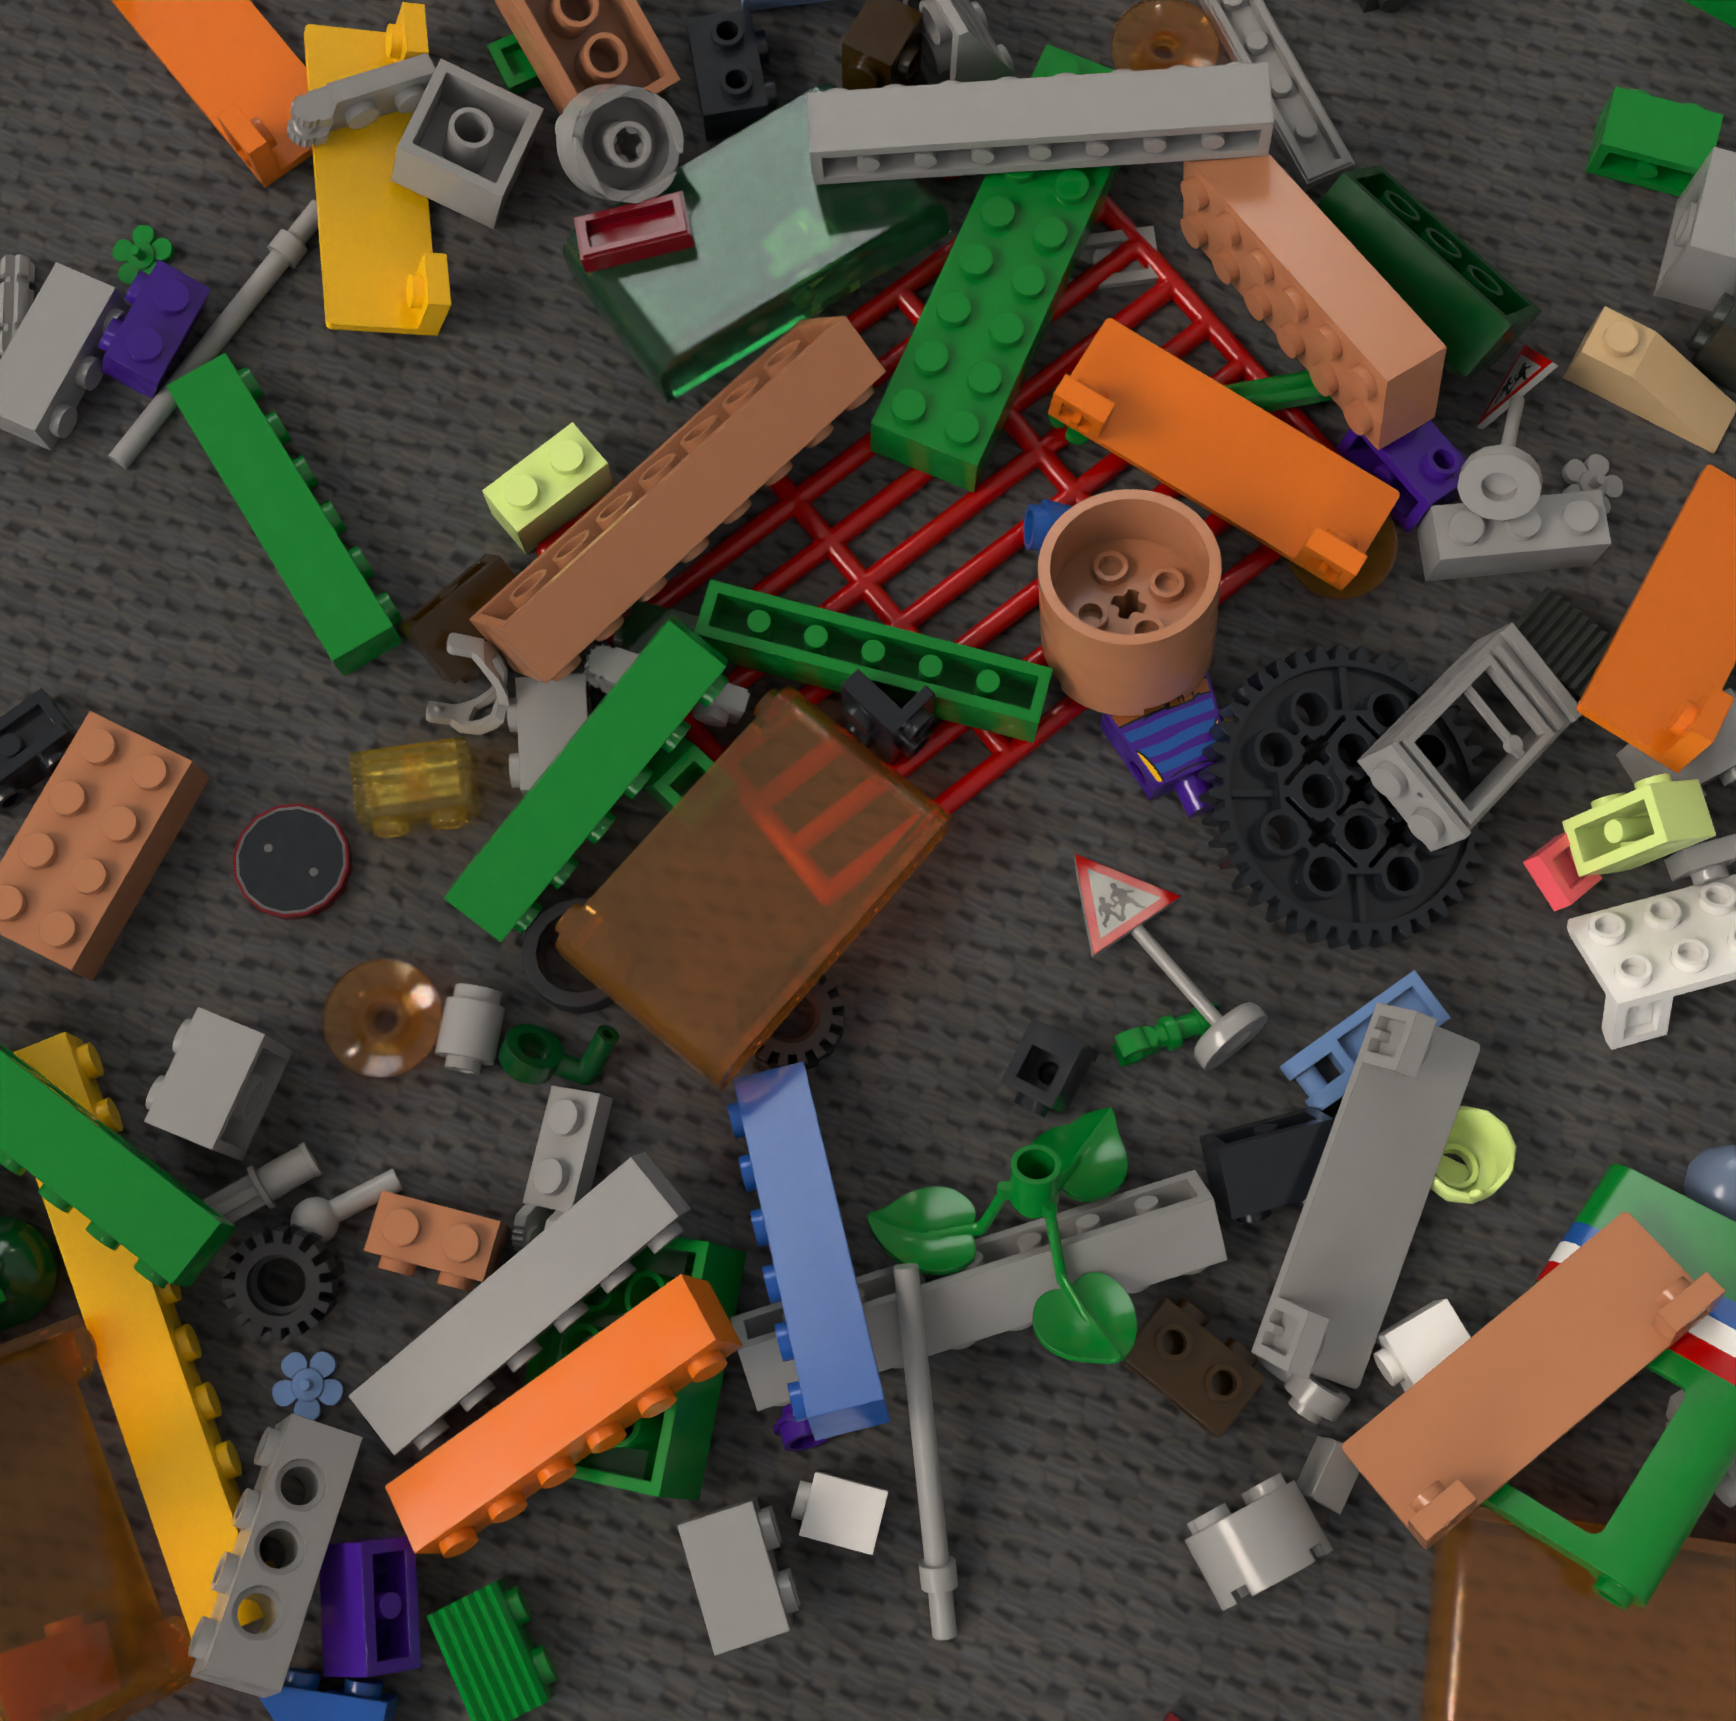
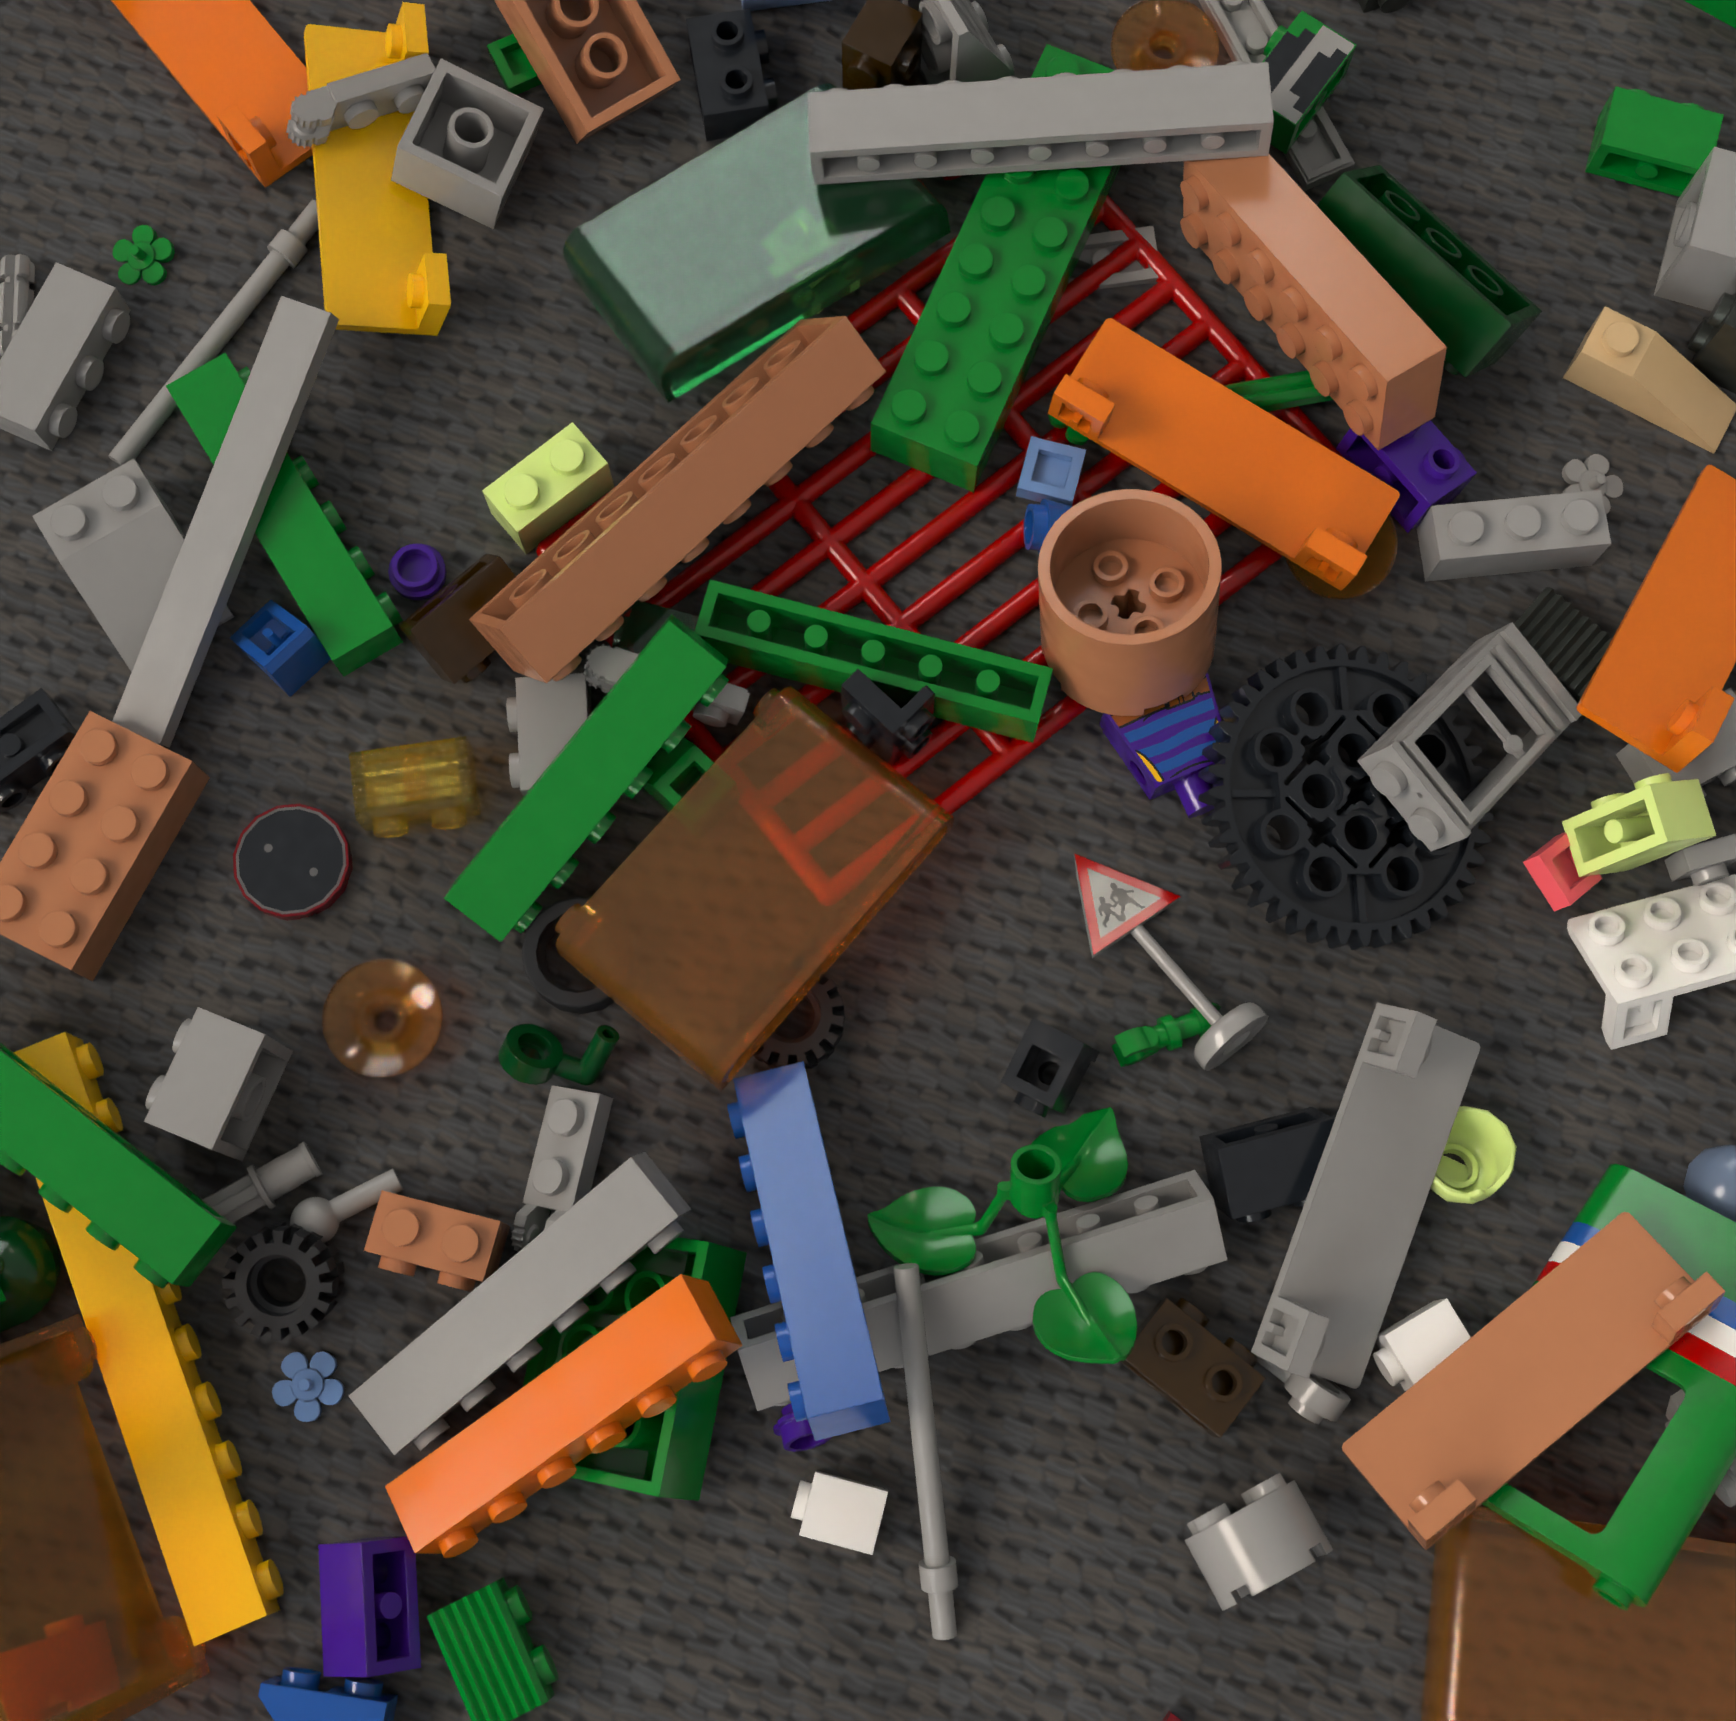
(117, 551): none -> light grey slope
(154, 329): dark purple brick -> none
(225, 520): none -> light grey tile
(281, 647): none -> blue slope
(323, 1462): light grey brick -> none
(417, 571): none -> dark purple plate
(461, 715): light grey helmet -> none
(470, 1028): light grey brick -> none
(633, 232): dark red tile -> none
(647, 156): light grey brick -> none
(738, 1575): light grey brick -> none
(1050, 471): none -> medium blue plate
(1304, 71): none -> brick
(1327, 1475): light grey slope -> none
(1345, 1040): medium blue plate -> none
(1502, 479): light grey piece -> none

